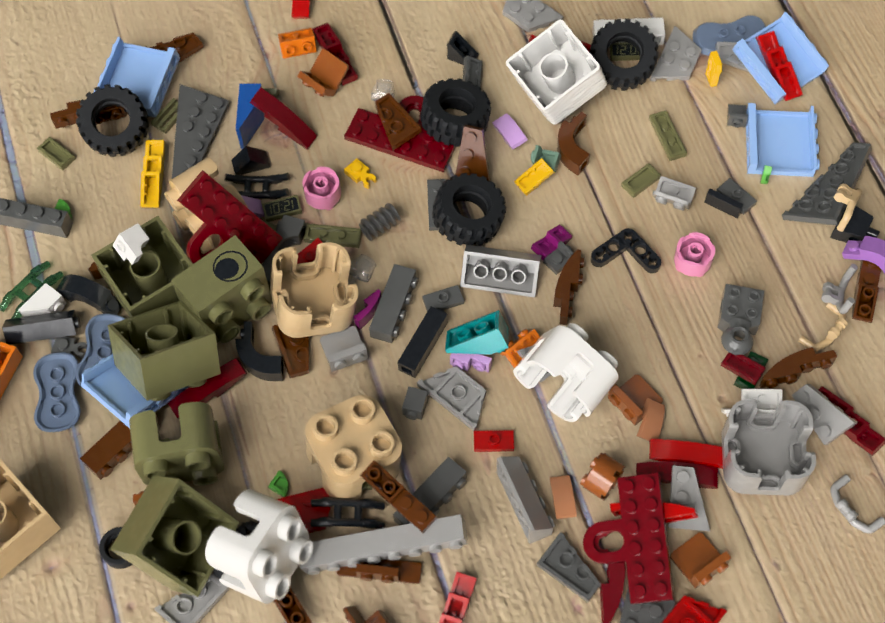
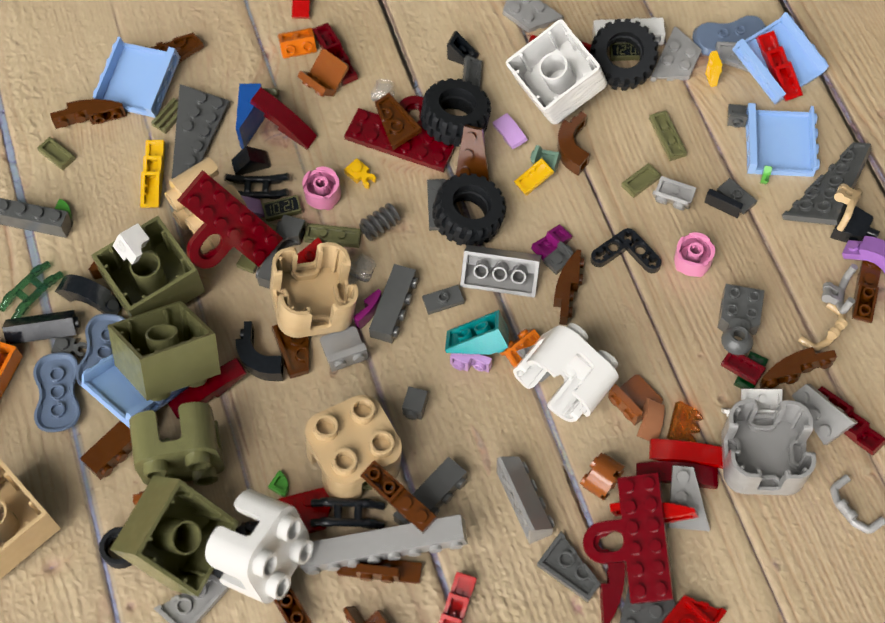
(44, 301): white slope -> none
(105, 98): black tyre -> none
(225, 289): olive brick -> none
(423, 341): black brick -> none
(457, 394): light grey wing -> none
(494, 441): red plate -> none
(563, 497): nougat slope -> none
(683, 424): none -> clear orange plate
(699, 560): dark orange bracket -> none

